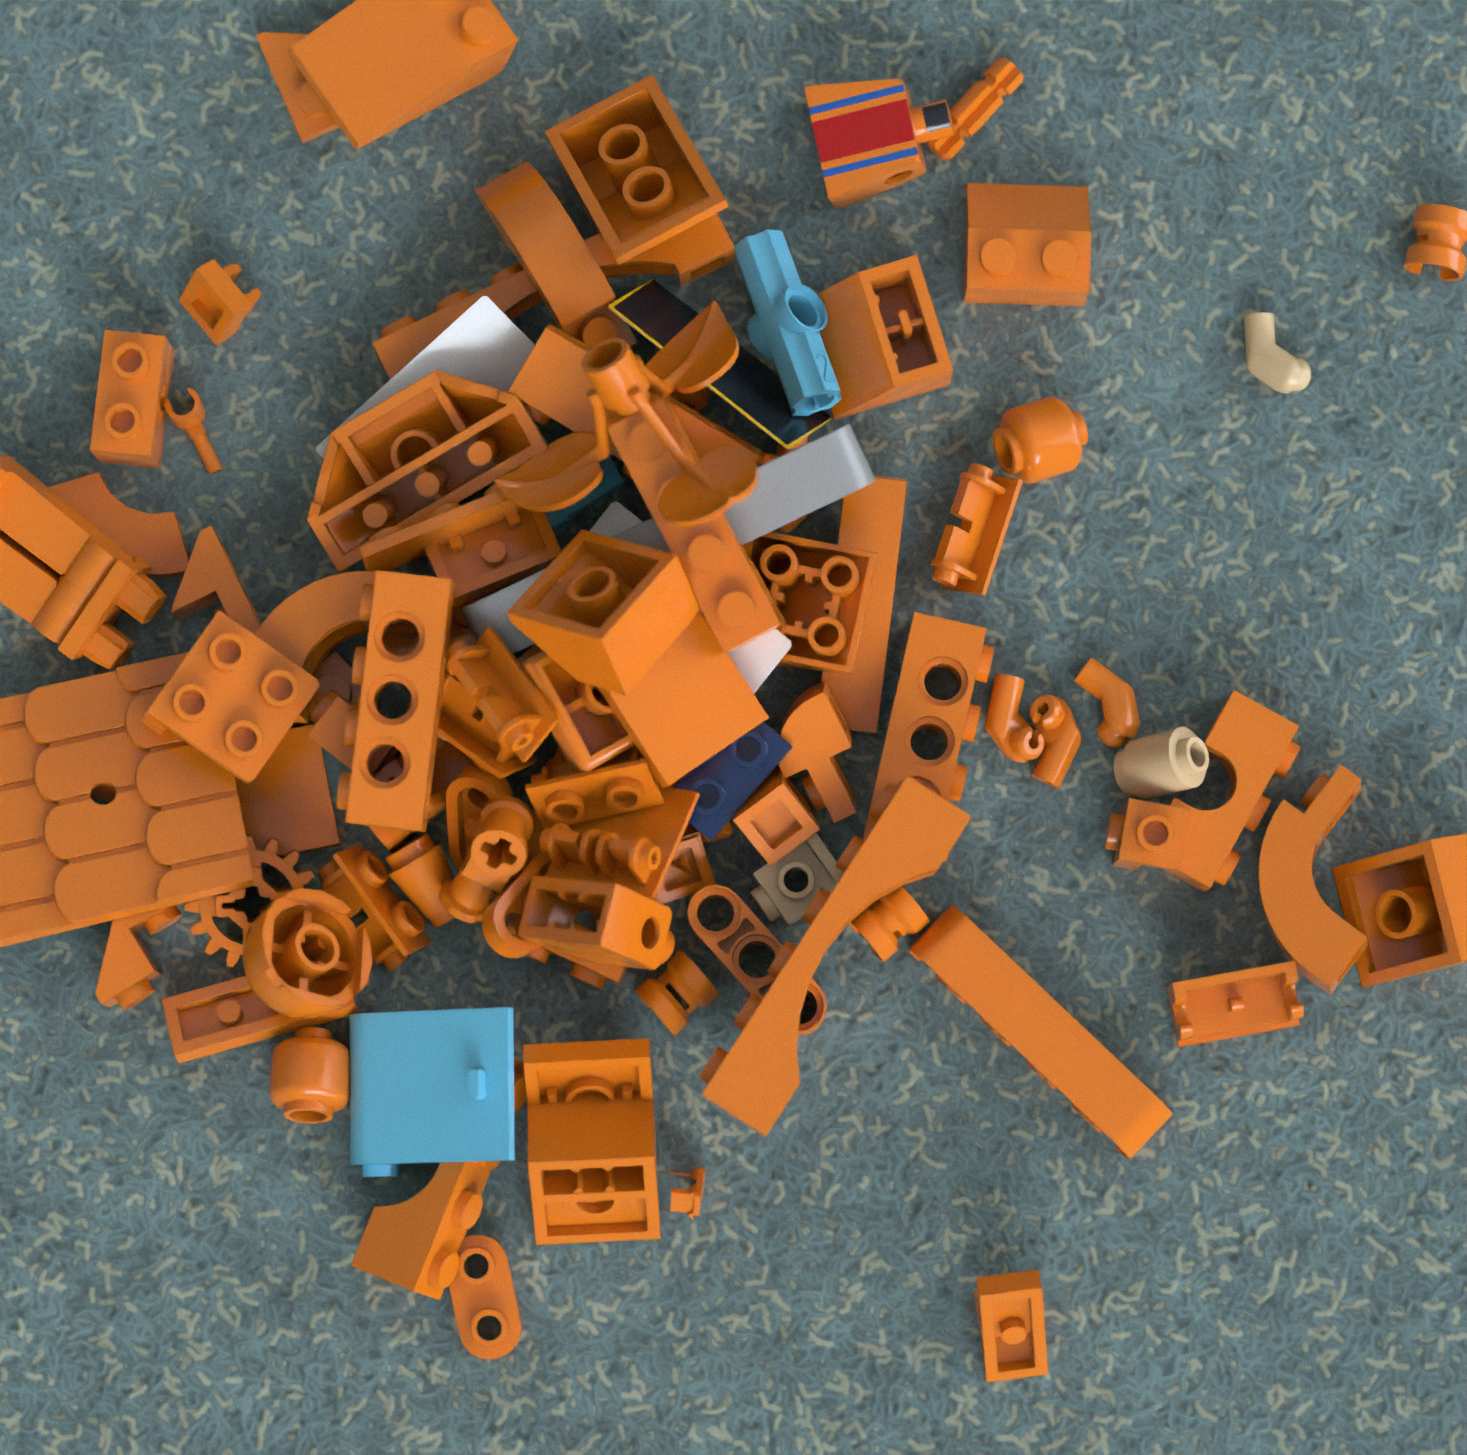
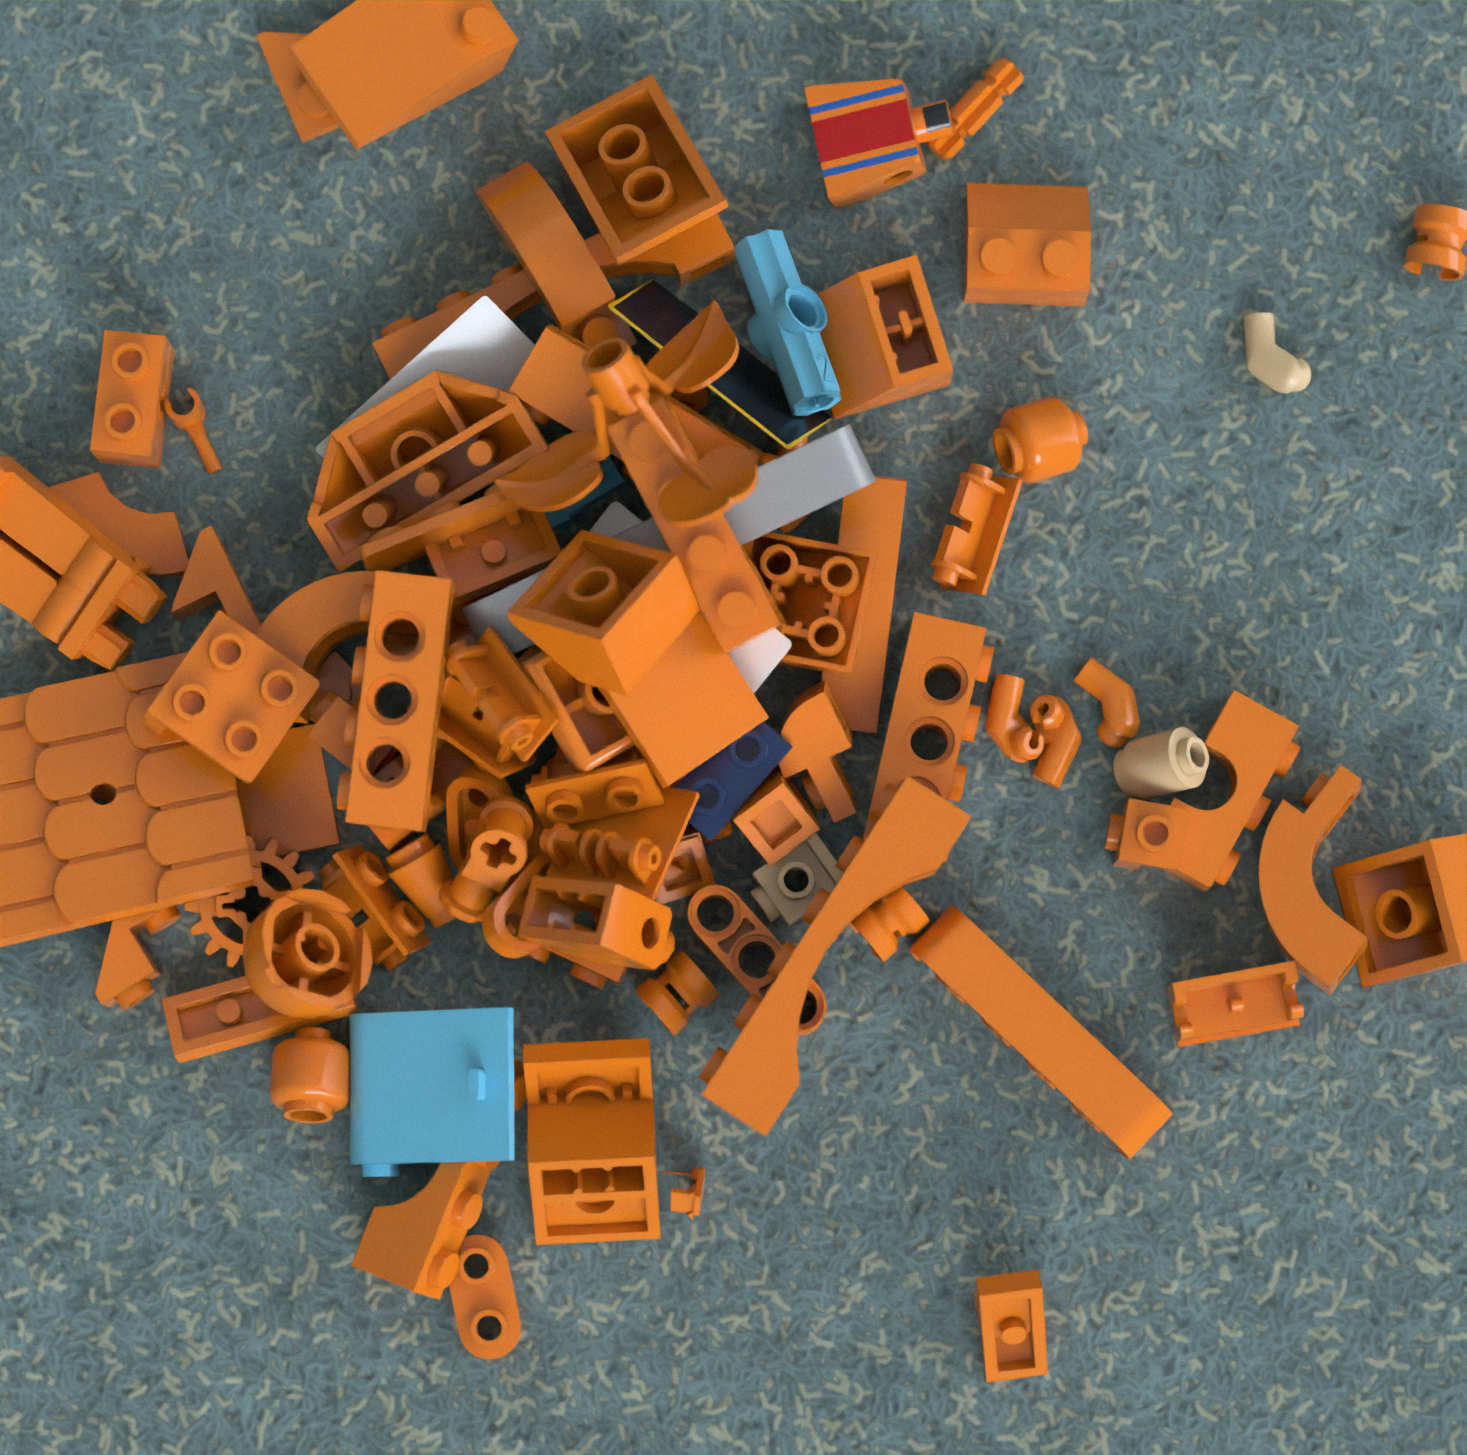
(217, 301): orange tile -> none

